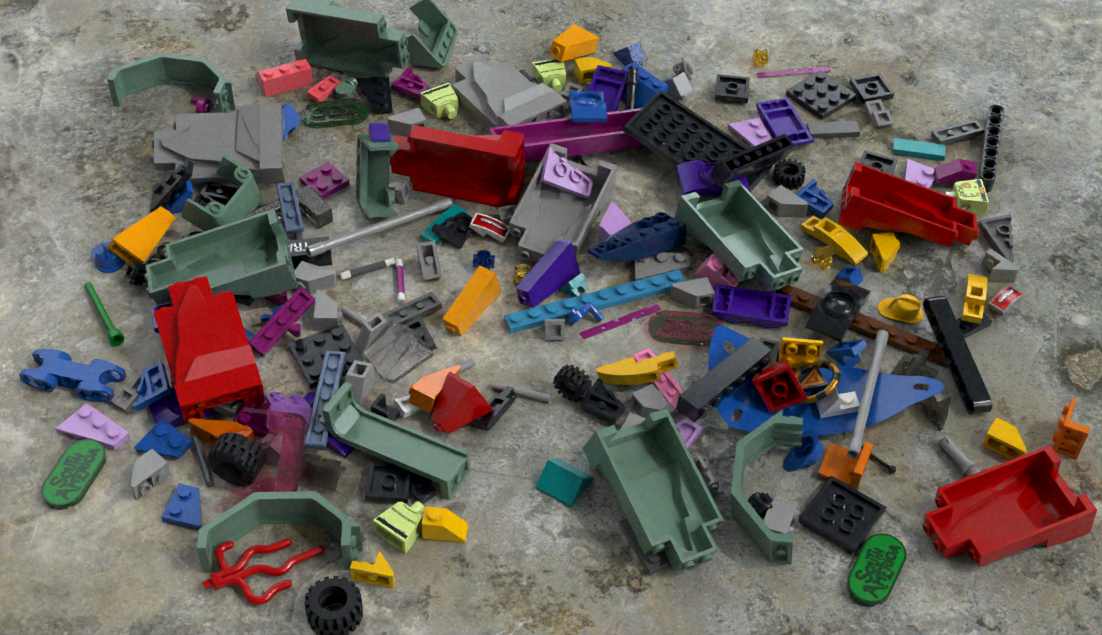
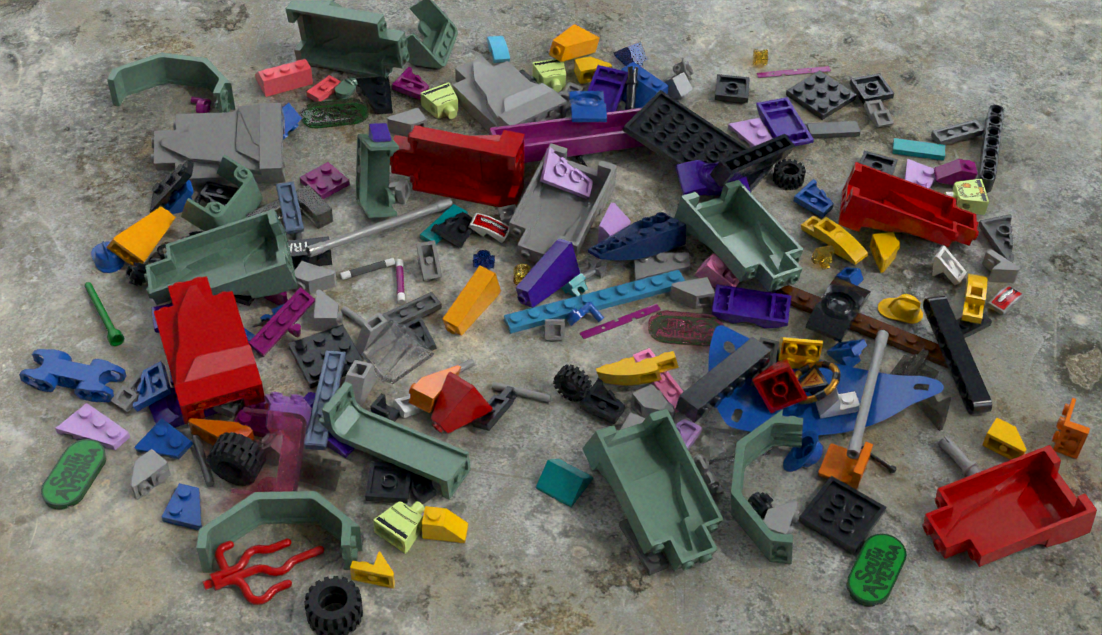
(498, 48): none -> medium azure slope
(594, 269): none -> light grey bar
(785, 203): light grey slope -> none
(946, 263): none -> white slope

